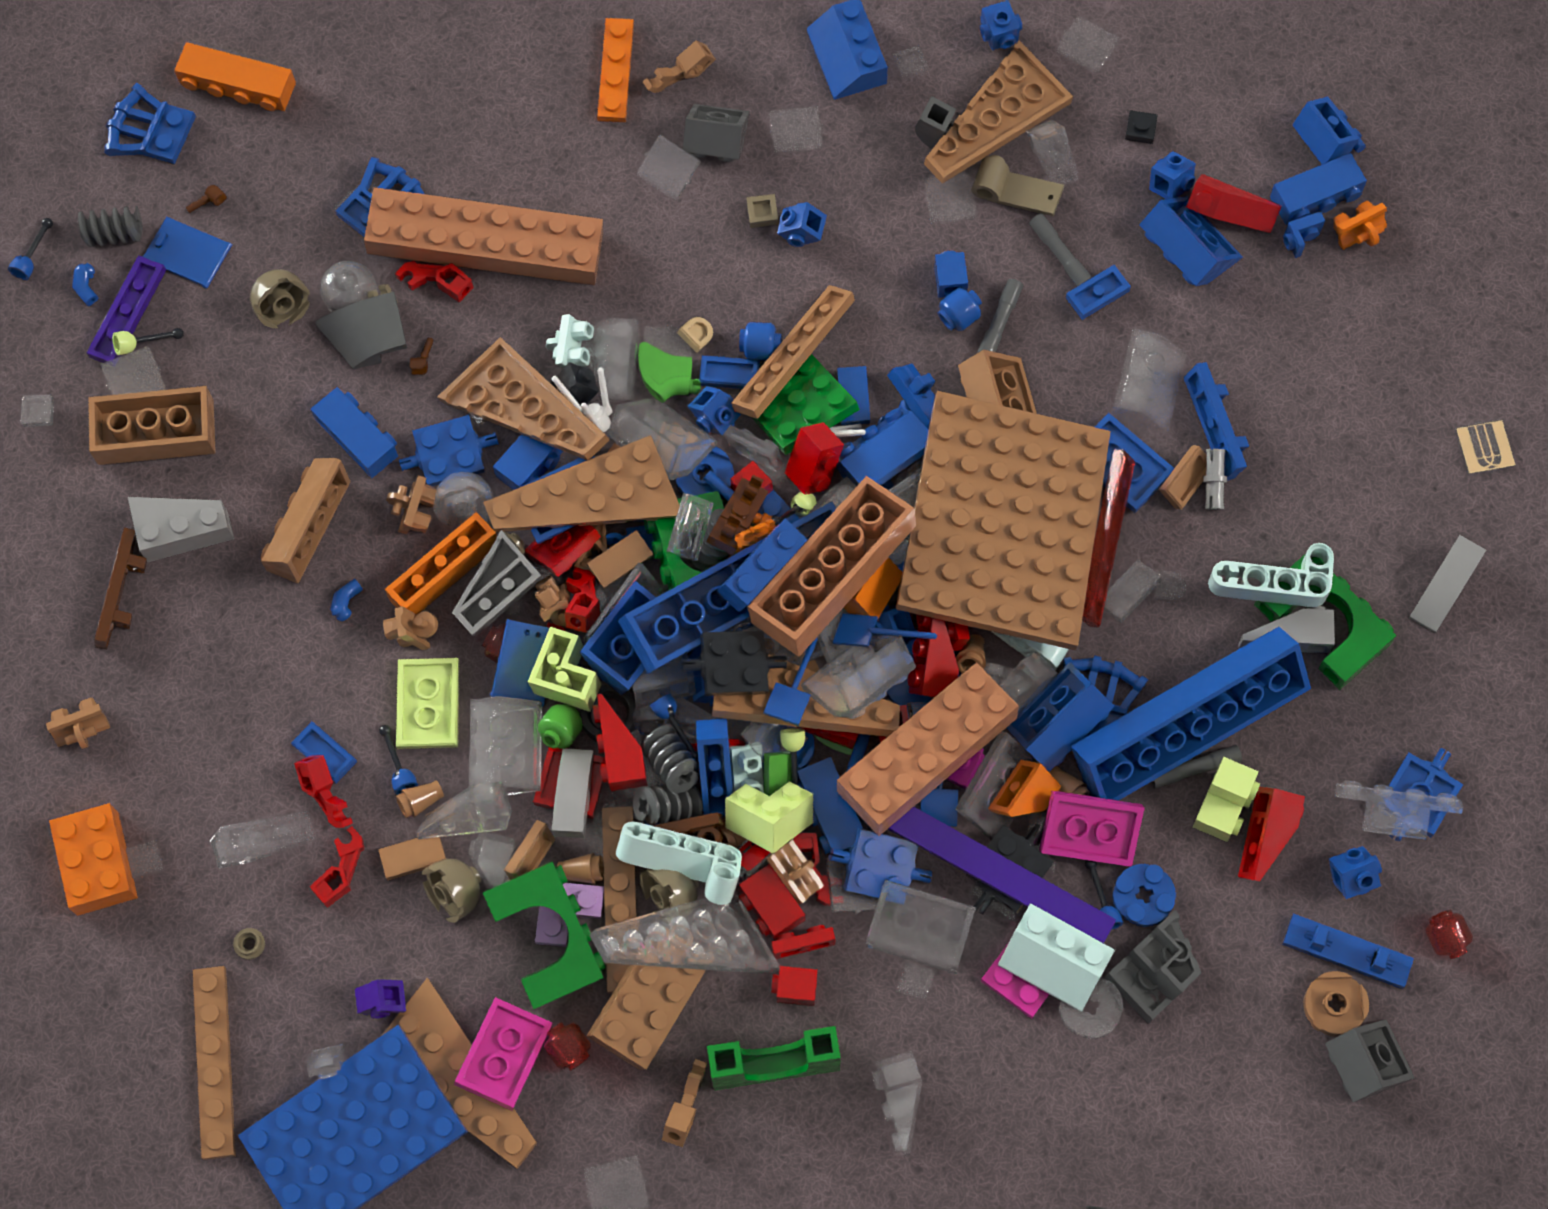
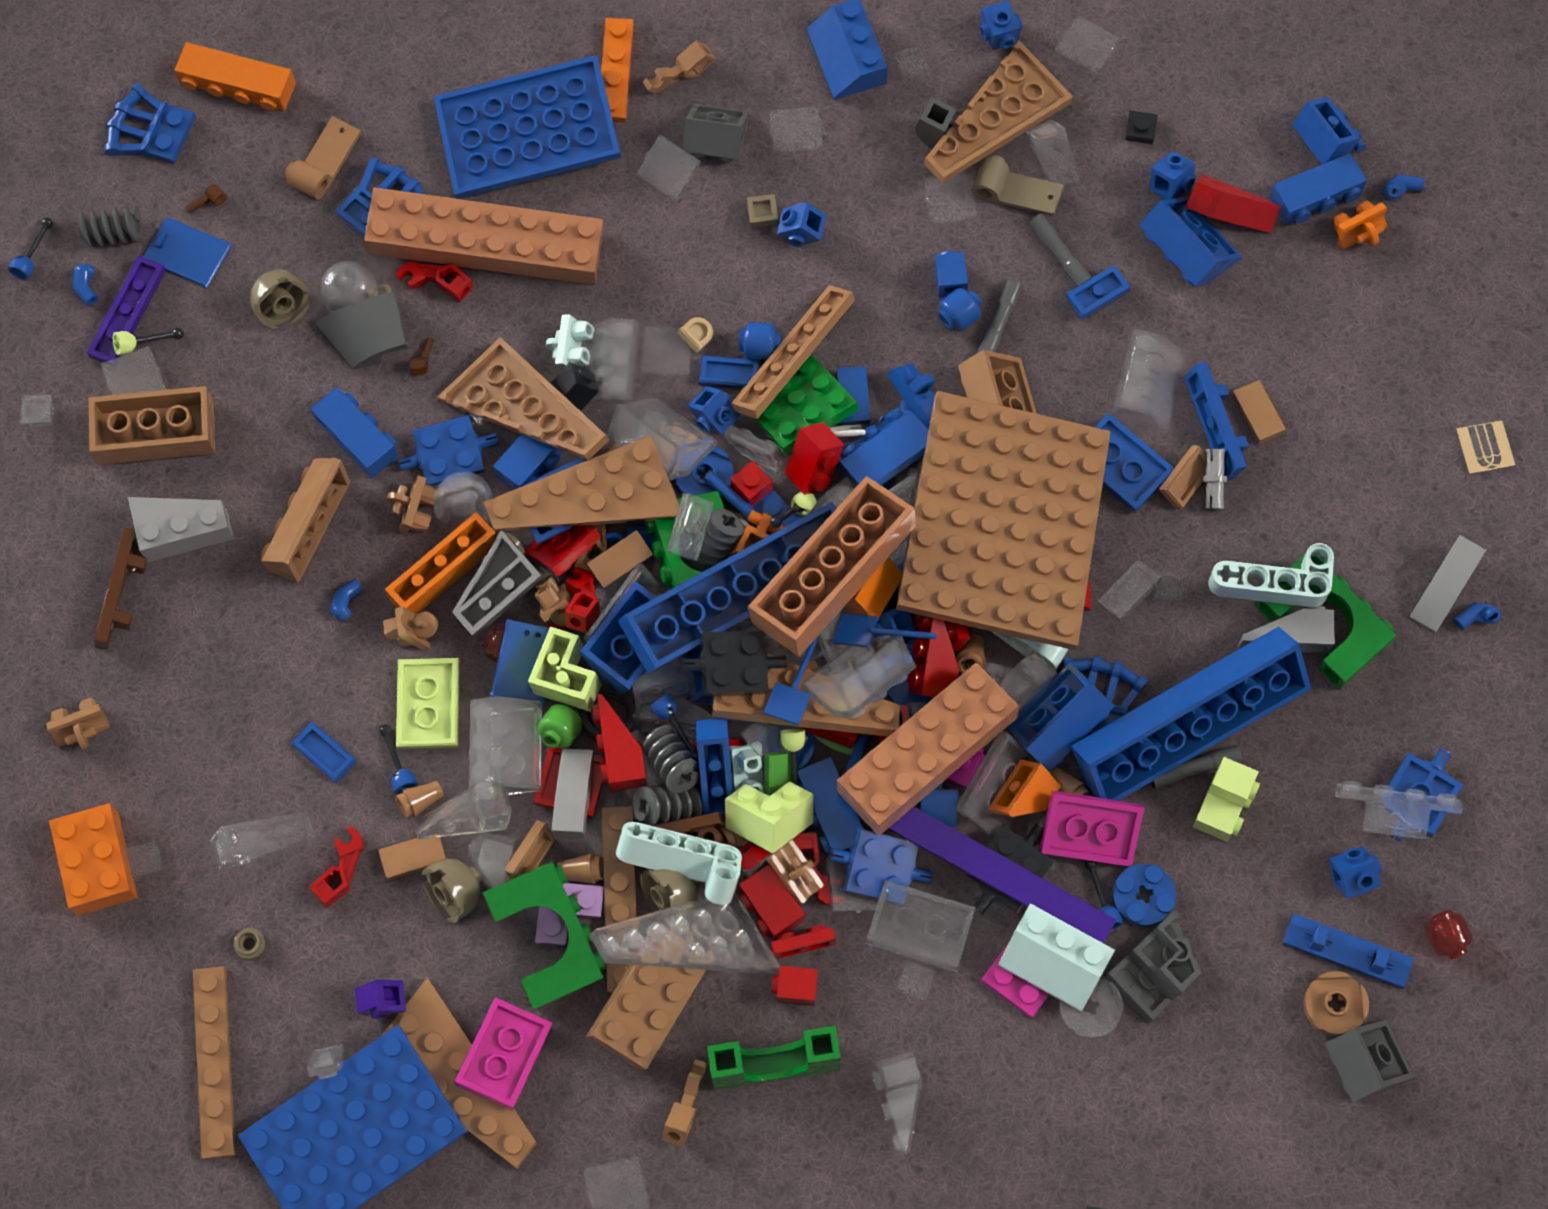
(317, 782): red piece -> none
(324, 160): none -> medium nougat door
(526, 127): none -> blue plate
(567, 1046): clear red head -> none
(594, 412): white plant -> none
(665, 373): bright green arm -> none
(738, 514): reddish brown plate -> none
(754, 534): orange axle -> none
(762, 565): blue brick -> none
(1107, 536): clear red tile -> none
(1258, 412): none -> medium nougat tile
(1271, 826): red slope -> none
(1302, 229): blue bracket -> none
(1402, 183): none -> blue arm
(1477, 613): none -> blue arm

